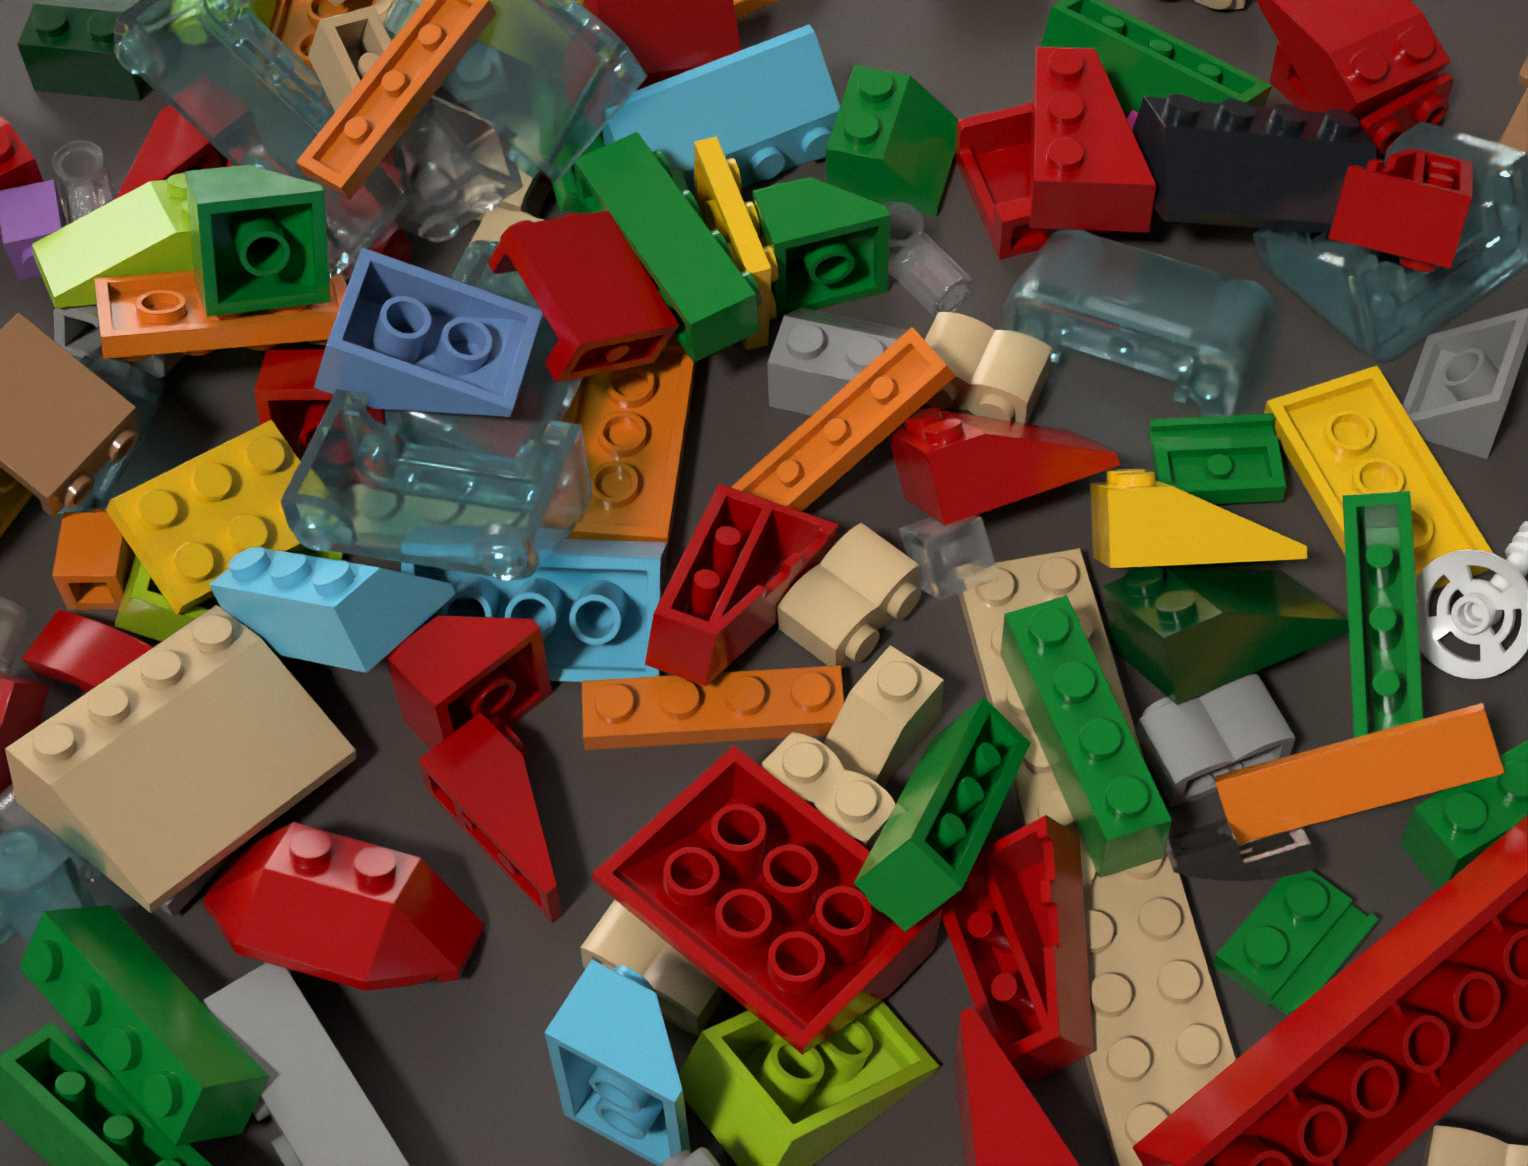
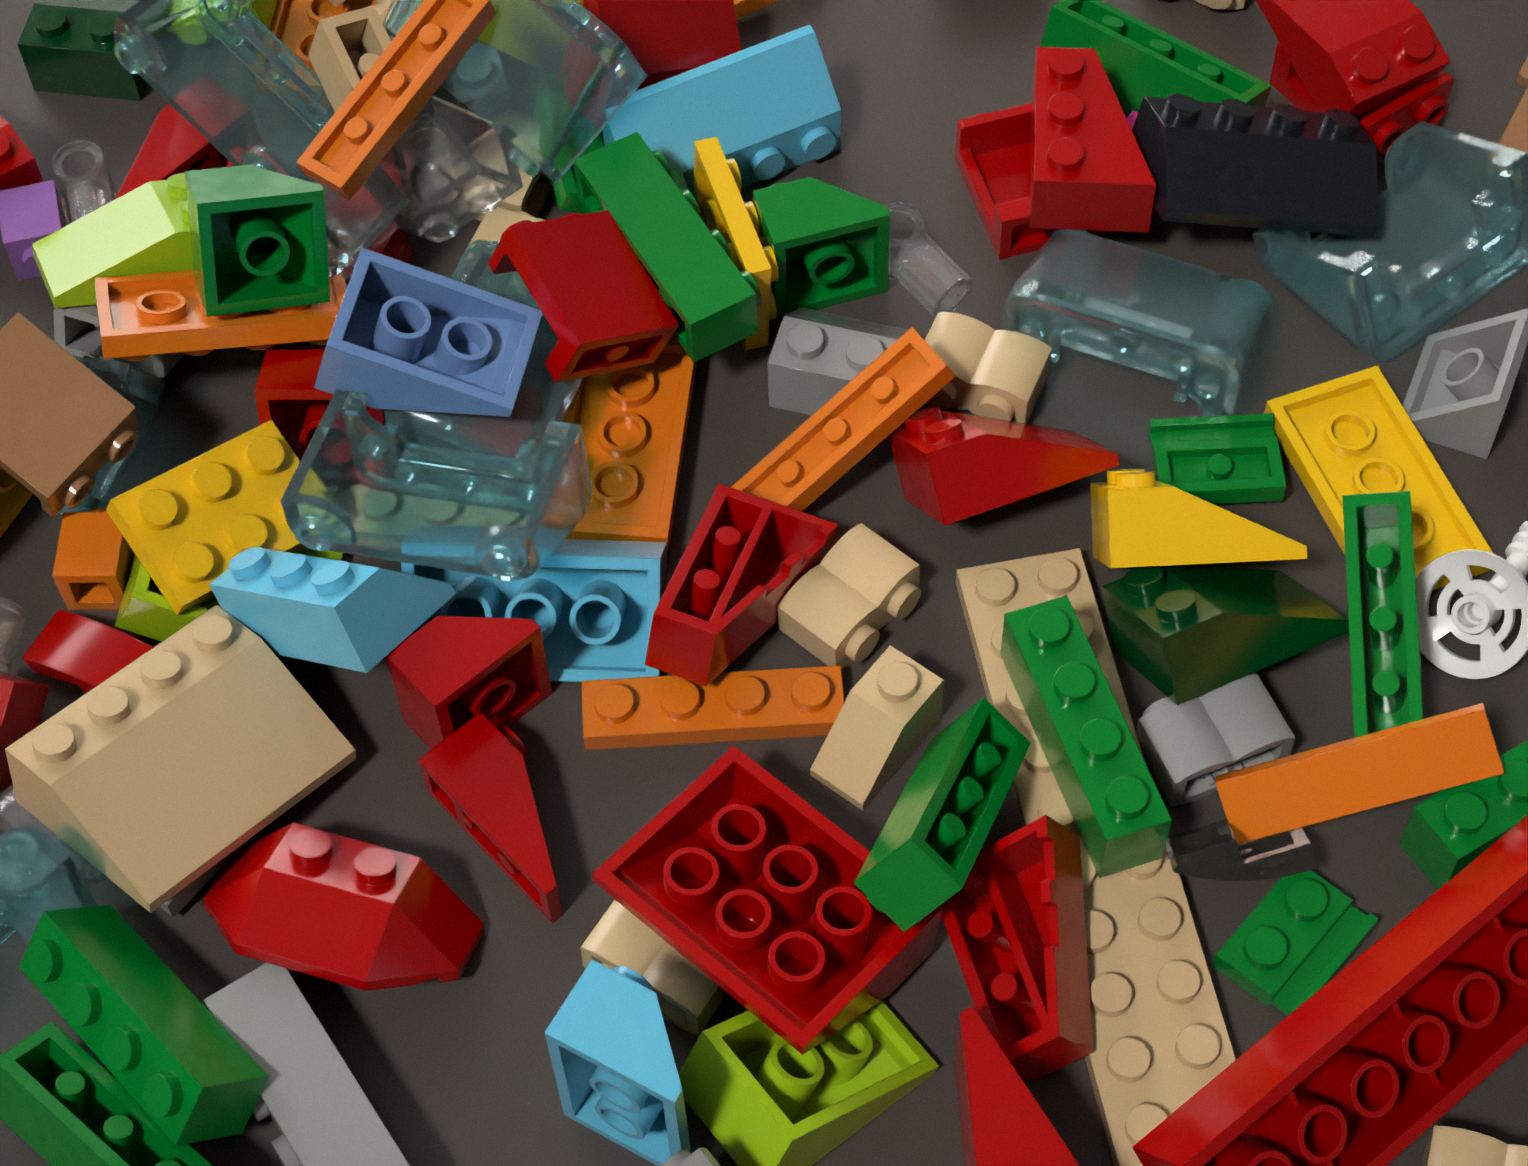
(841, 795): tan brick -> none
(891, 141): green slope -> none
(950, 555): clear brick -> none
(1407, 207): red wedge -> none

